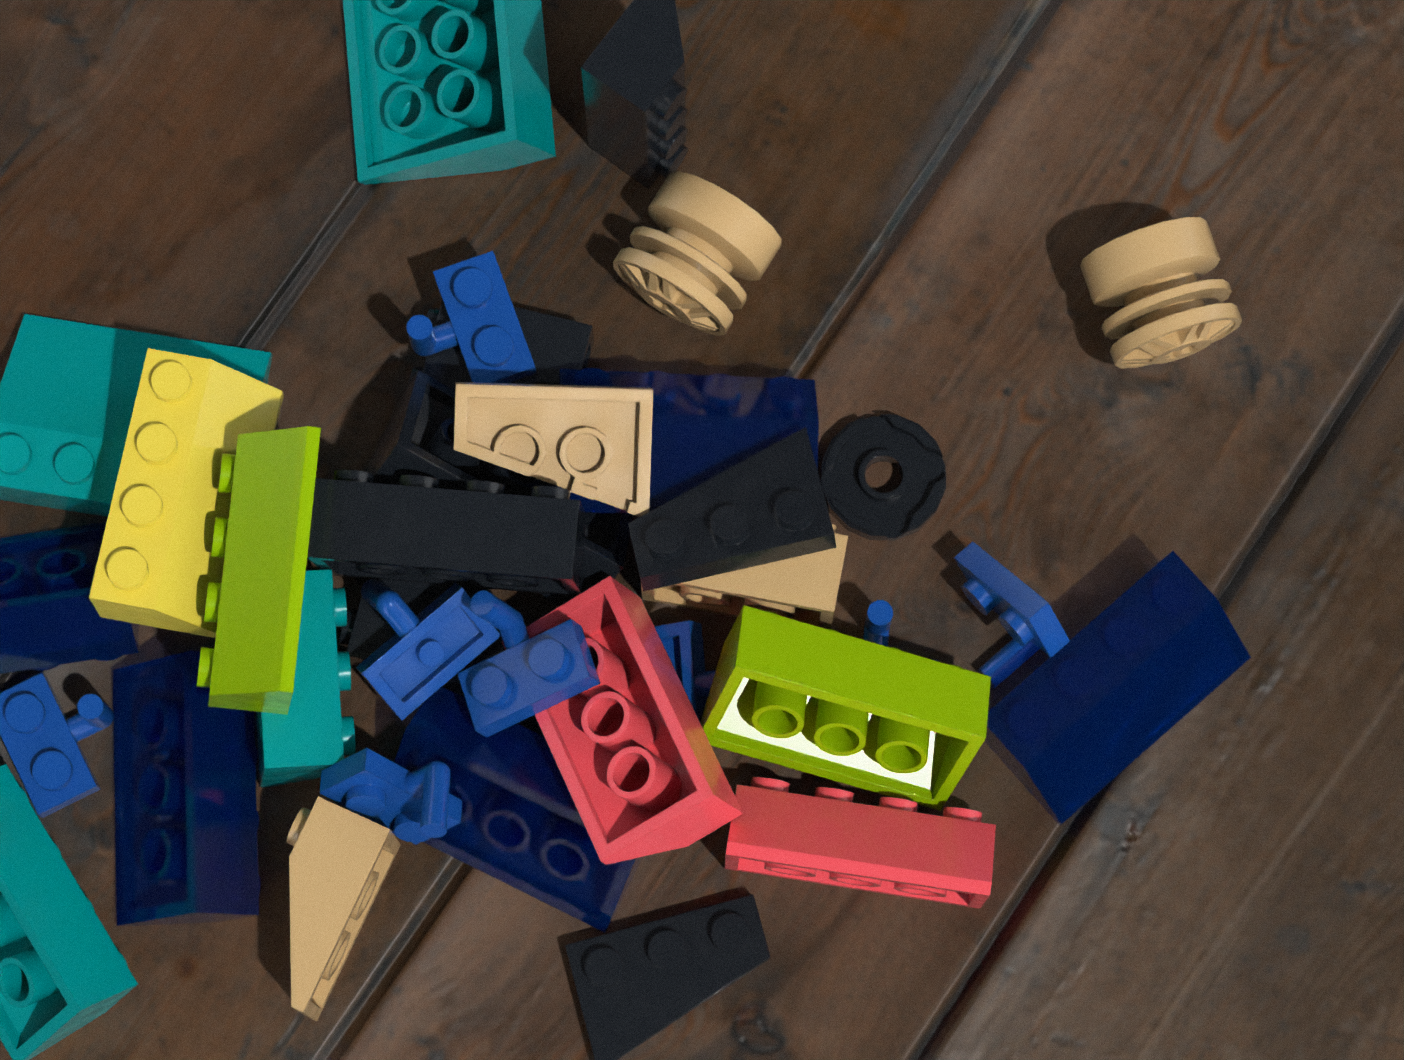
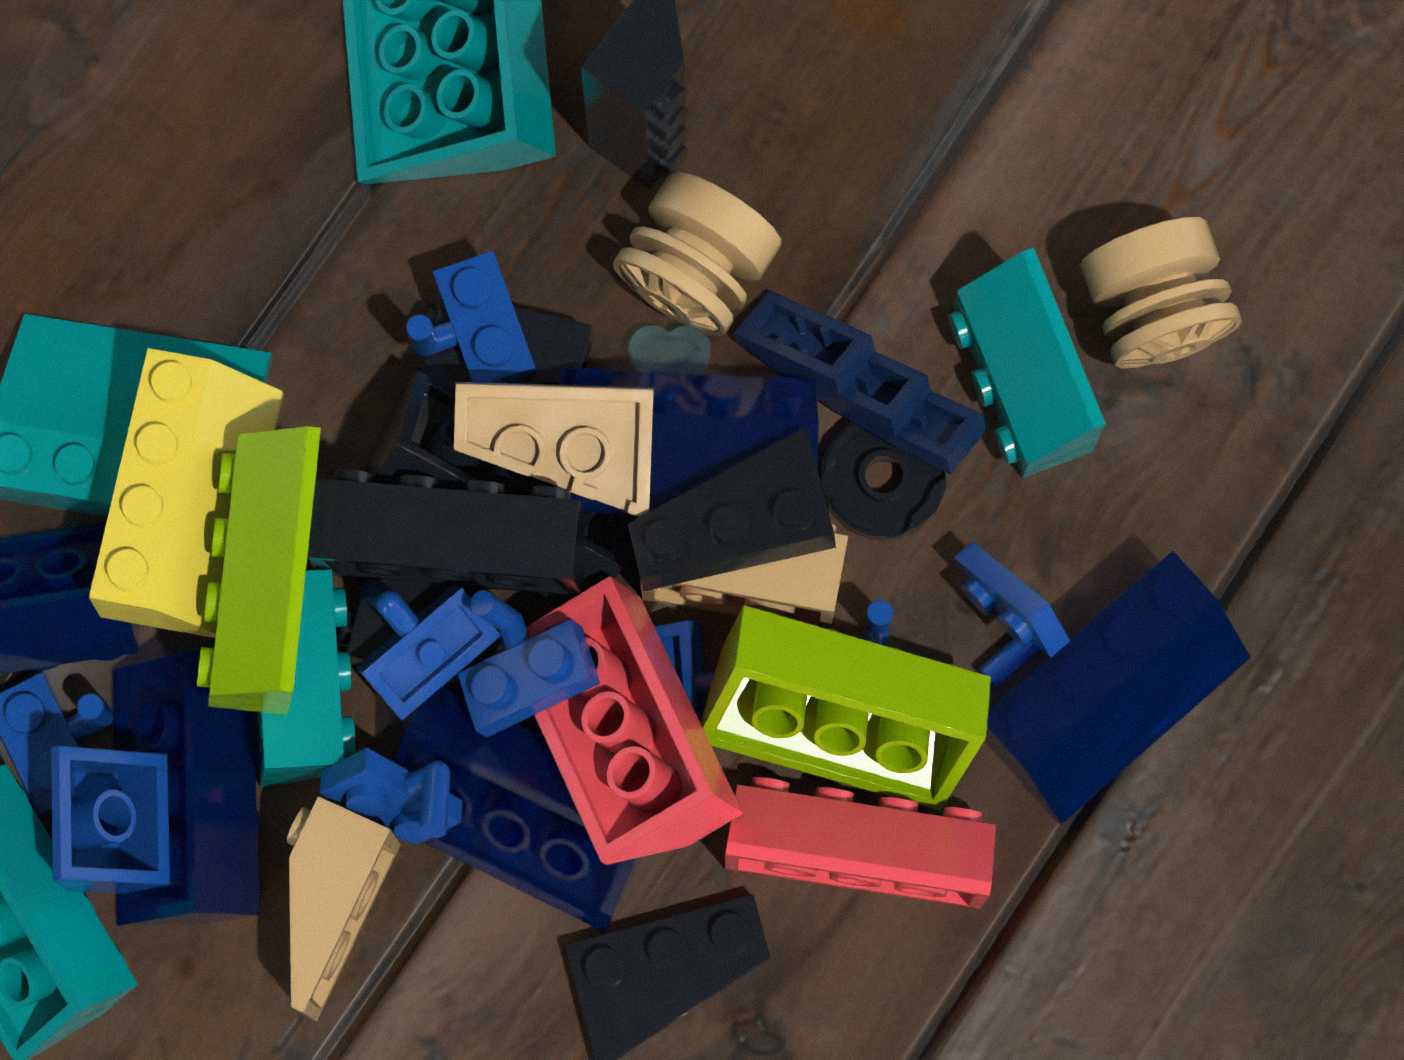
(109, 820): none -> blue slope
(675, 352): none -> clear light blue tile
(860, 382): none -> dark blue slope
(1026, 366): none -> teal slope

